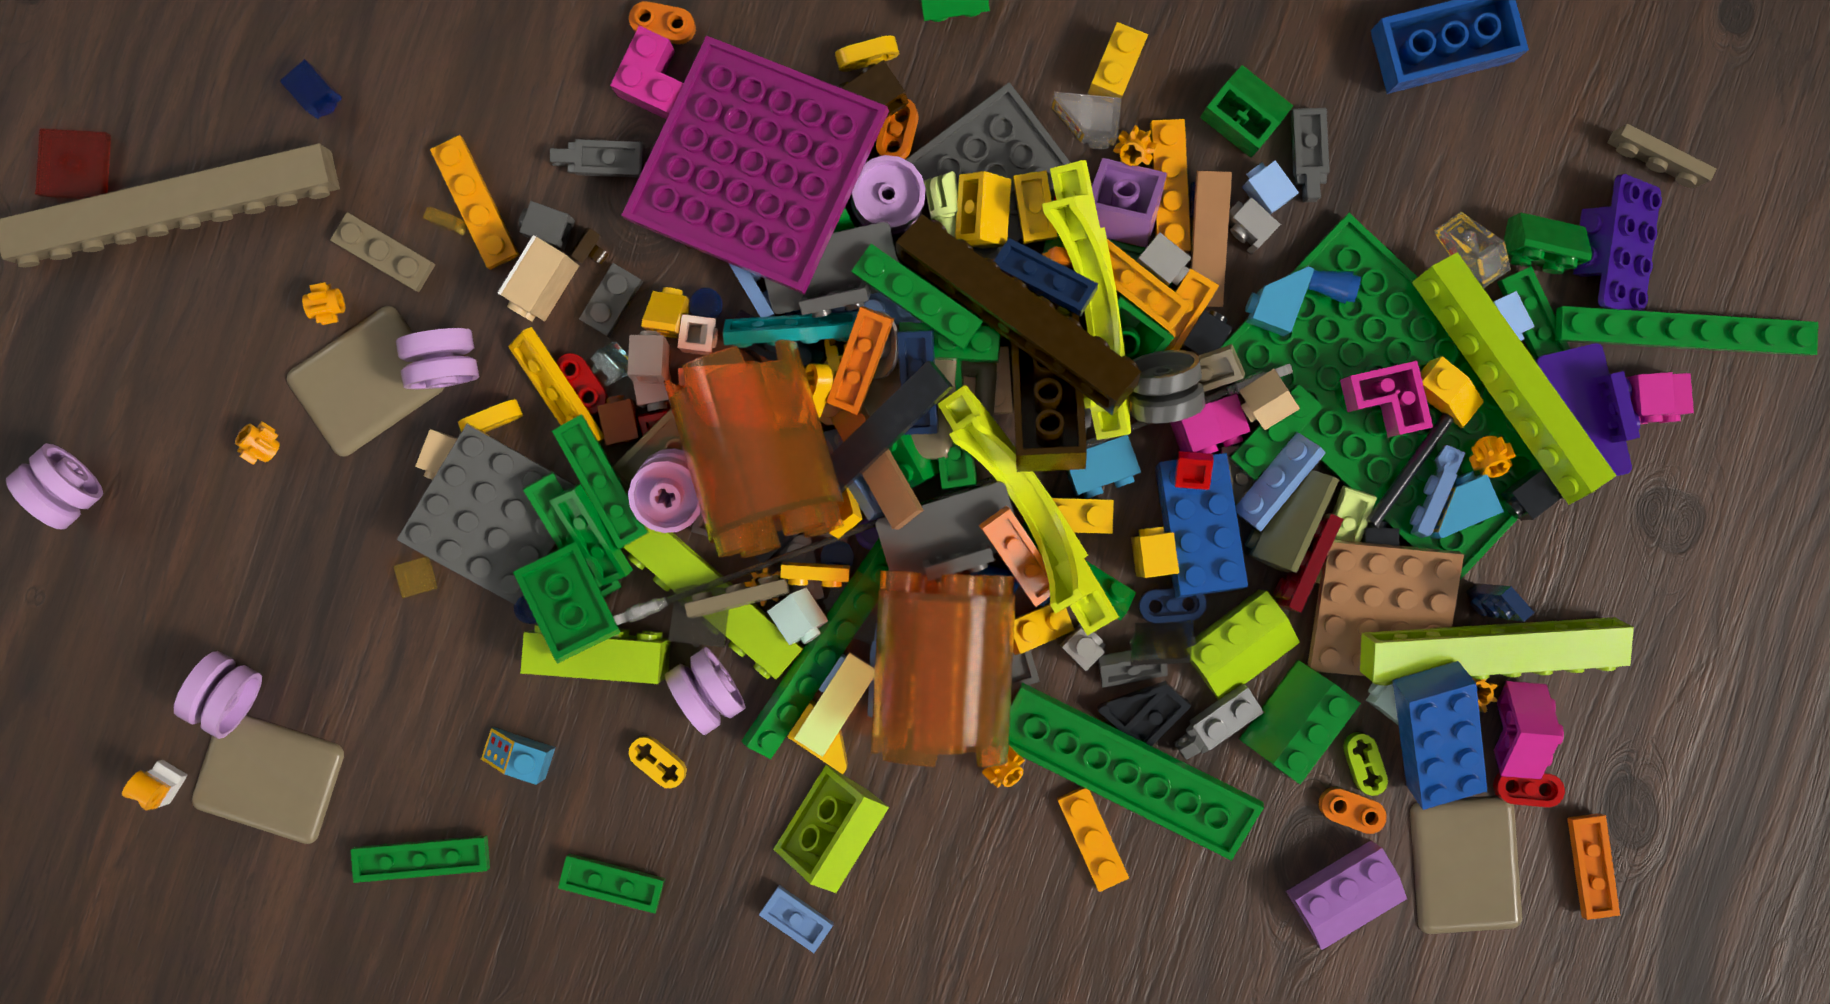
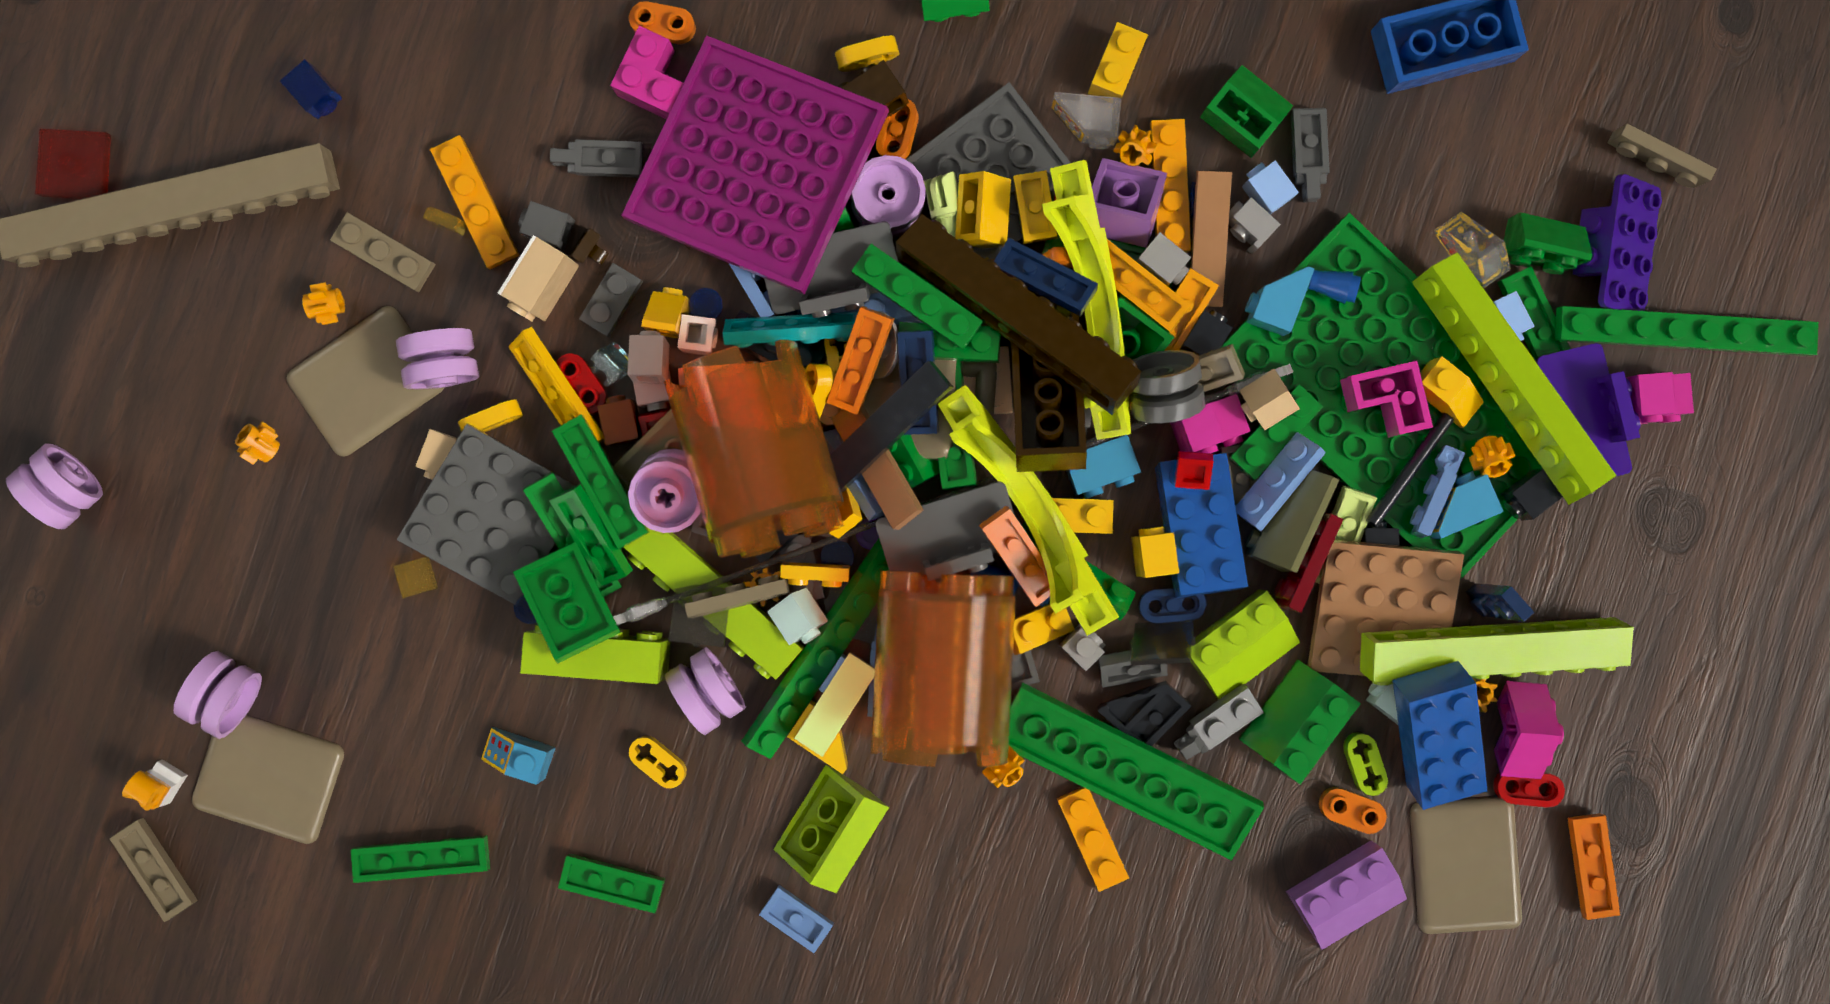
(153, 869): none -> dark tan plate

